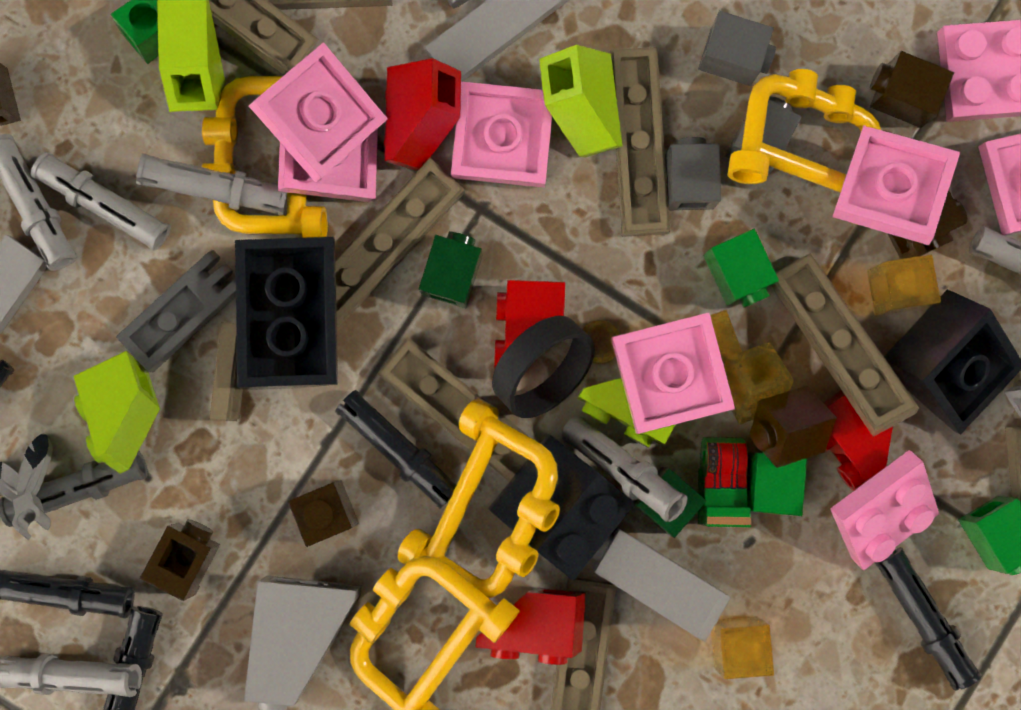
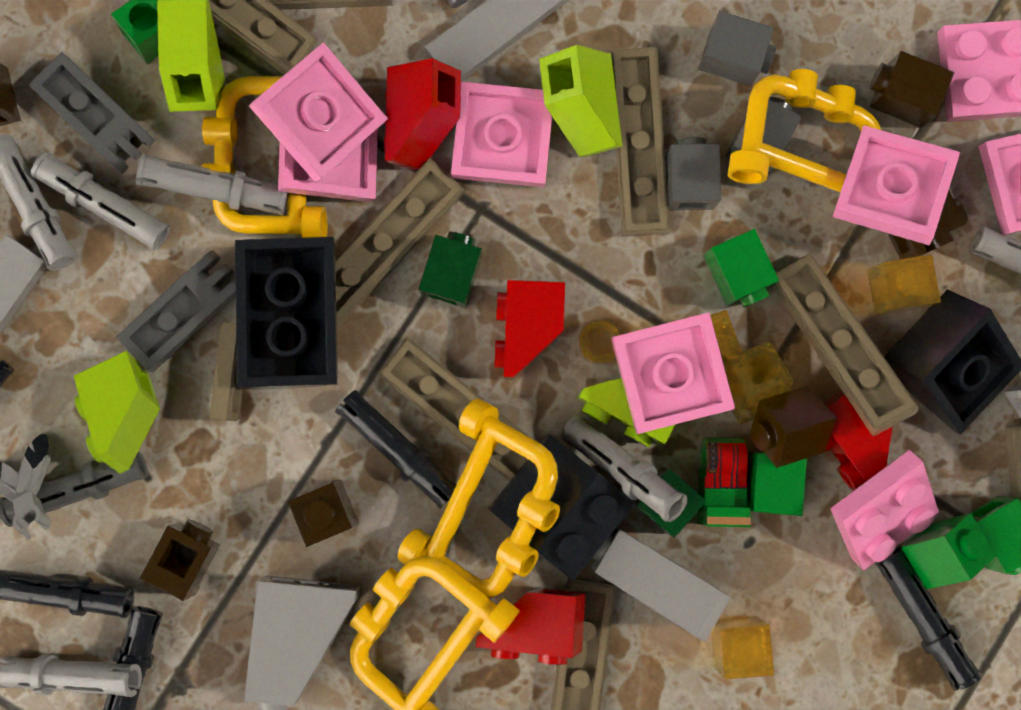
(90, 110): none -> dark grey hinge
(527, 350): black tyre -> none
(949, 551): none -> green brick

